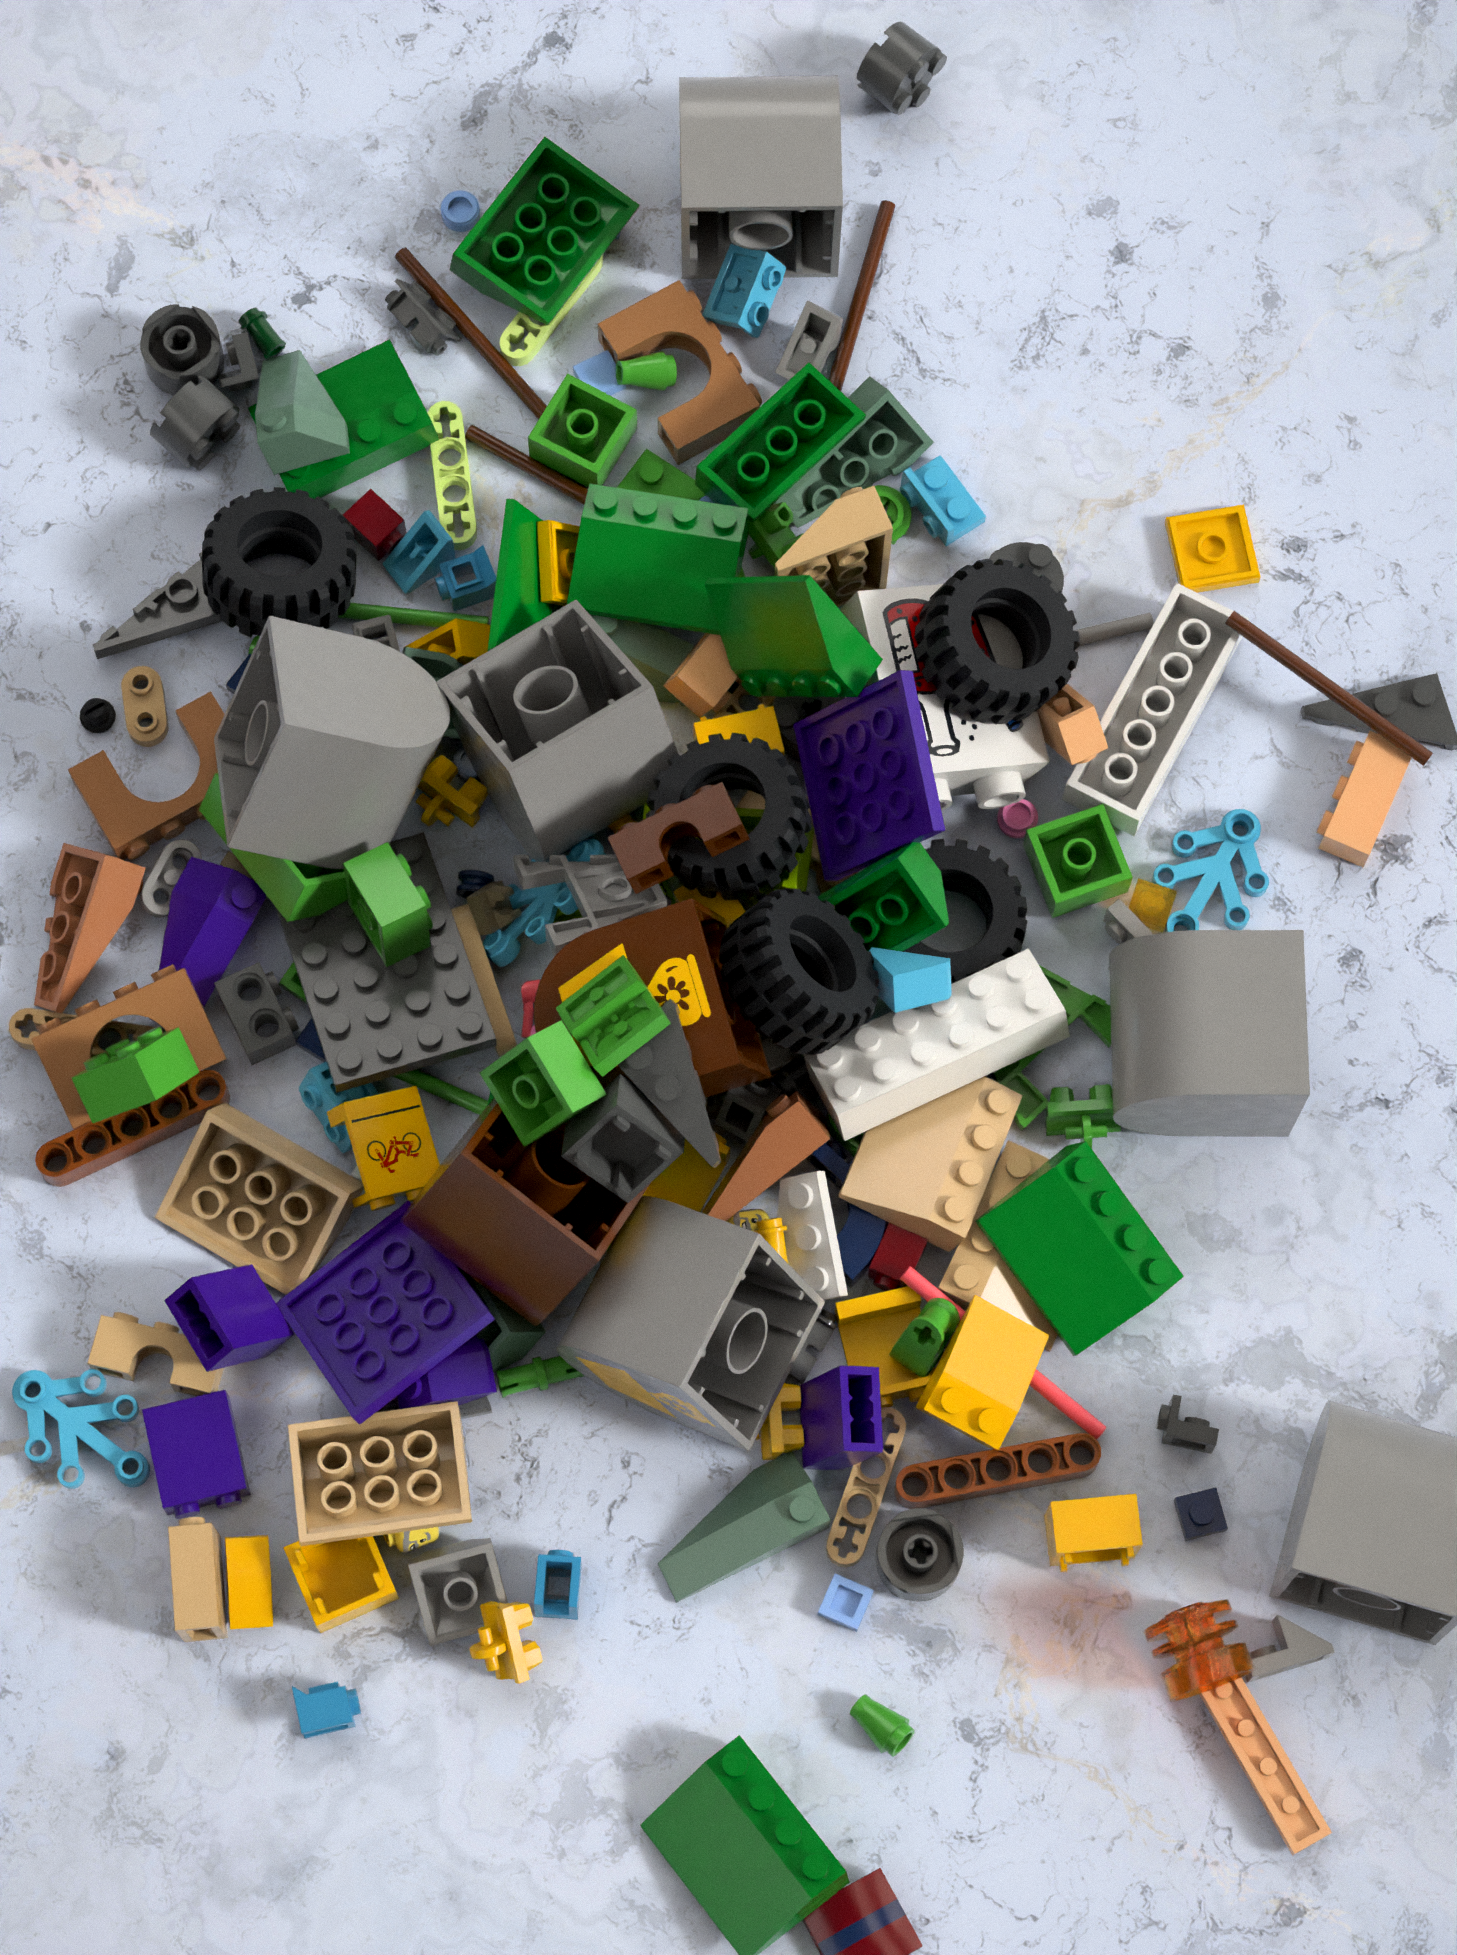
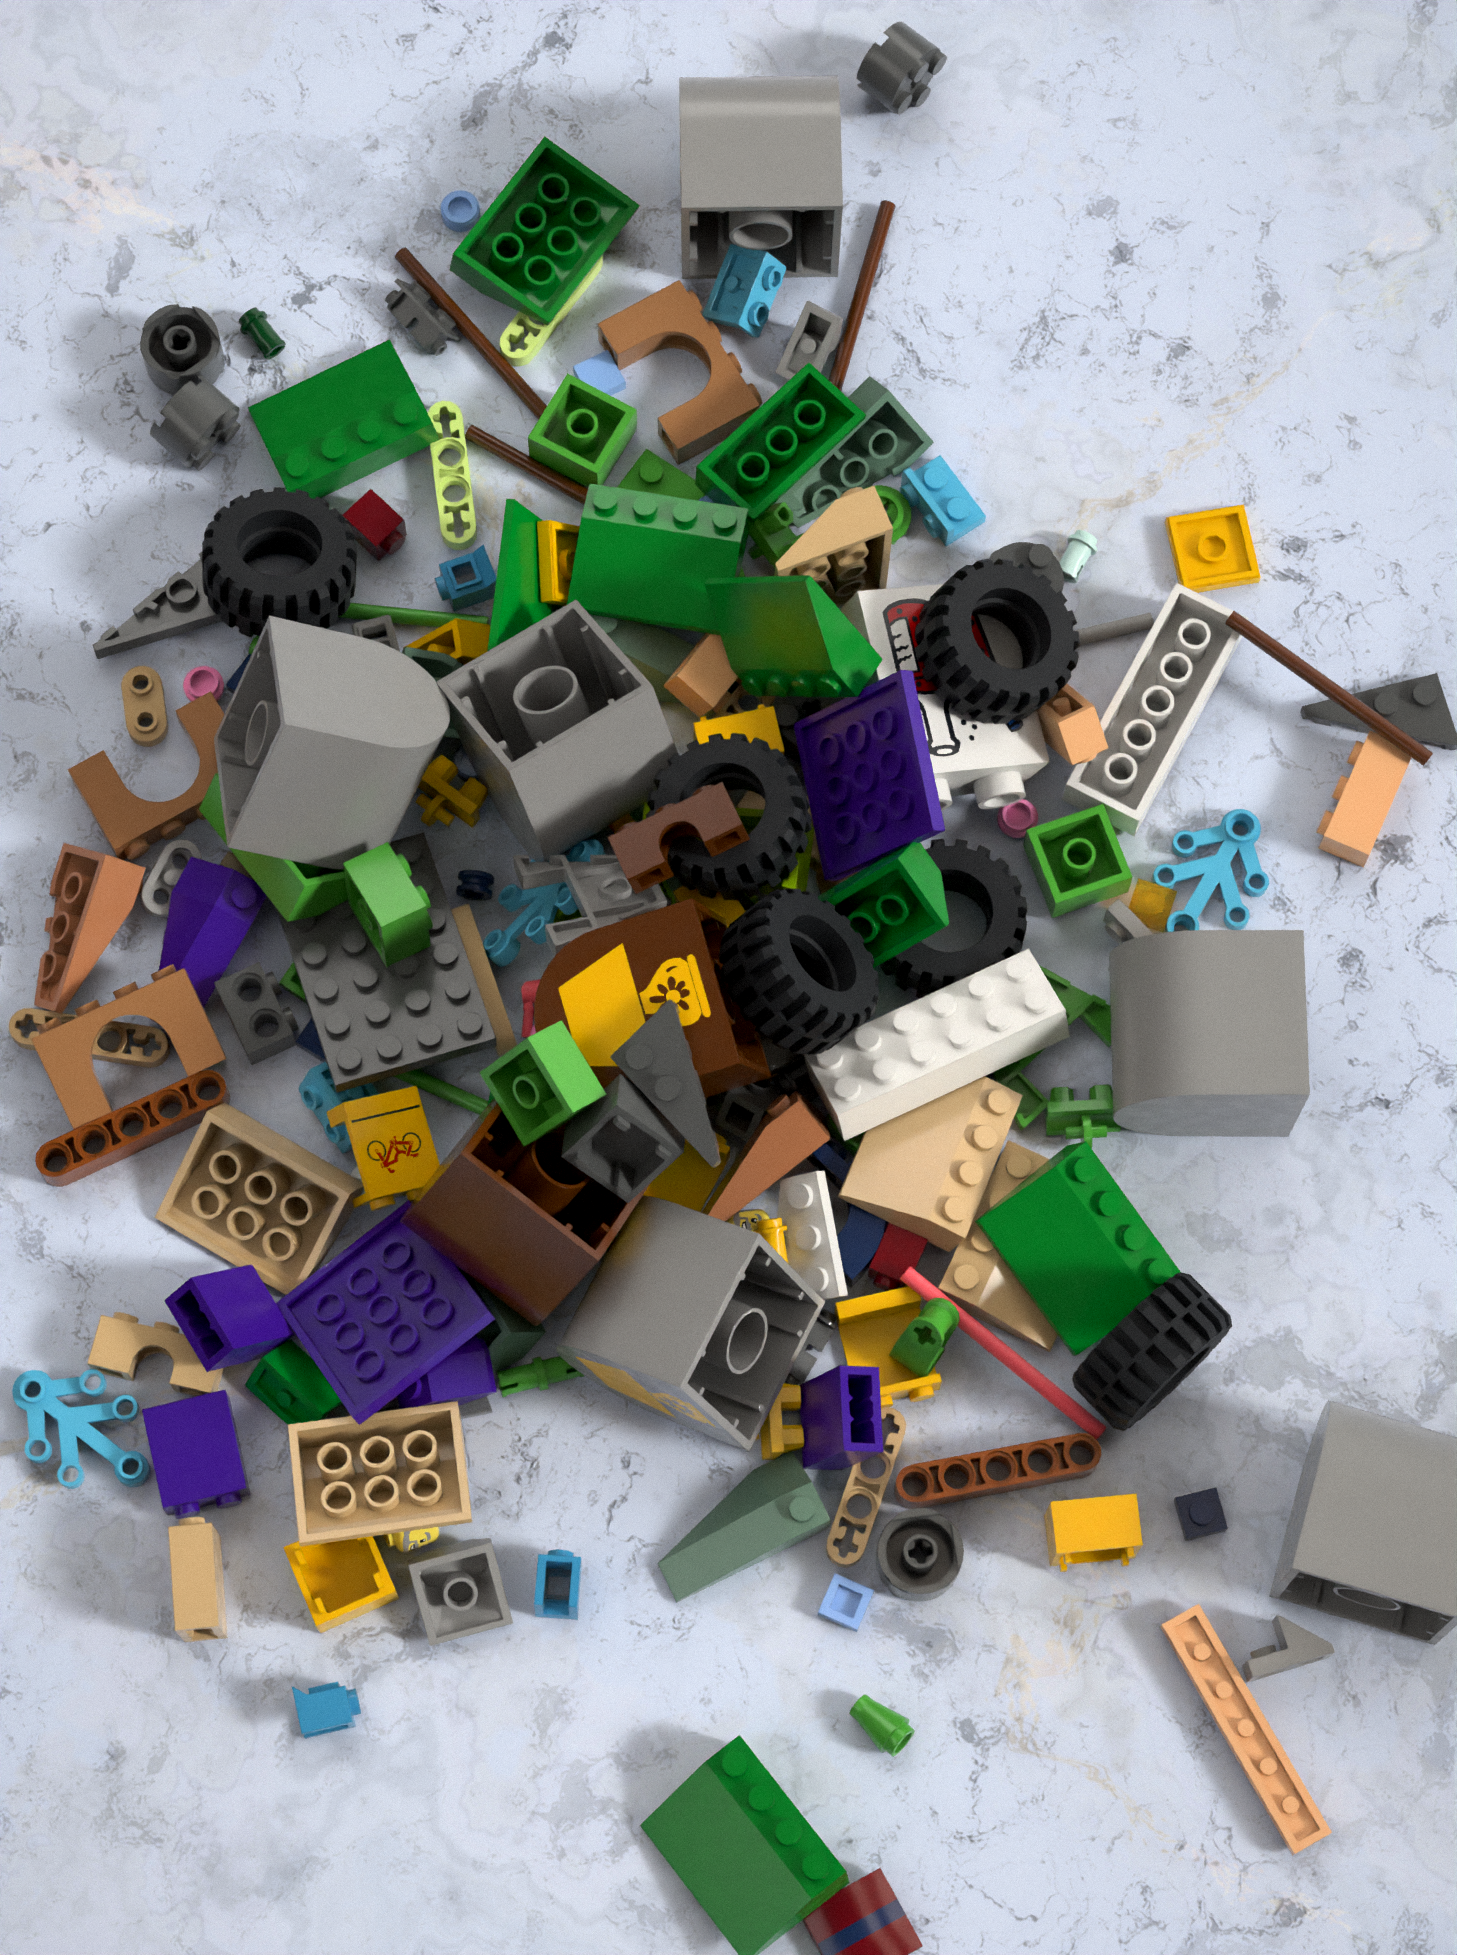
(97, 715): black piece -> none
(134, 1073): bright green brick -> none
(201, 681): none -> bright pink plate
(239, 353): dark grey bracket -> none
(249, 1582): yellow slope -> none
(292, 1385): none -> green panel
(296, 416): sand green wedge -> none
(420, 553): medium azure slope -> none
(492, 907): dark tan tile -> none
(501, 1641): yellow hips -> none
(613, 1015): bright green slope -> none
(648, 371): bright green cone -> none
(911, 978): medium azure slope -> none
(984, 1373): yellow slope -> none
(1077, 553): none -> light aqua pin
(1151, 1351): none -> black tyre
(1189, 1434): dark grey bracket -> none
(1199, 1649): clear orange wheel -> none

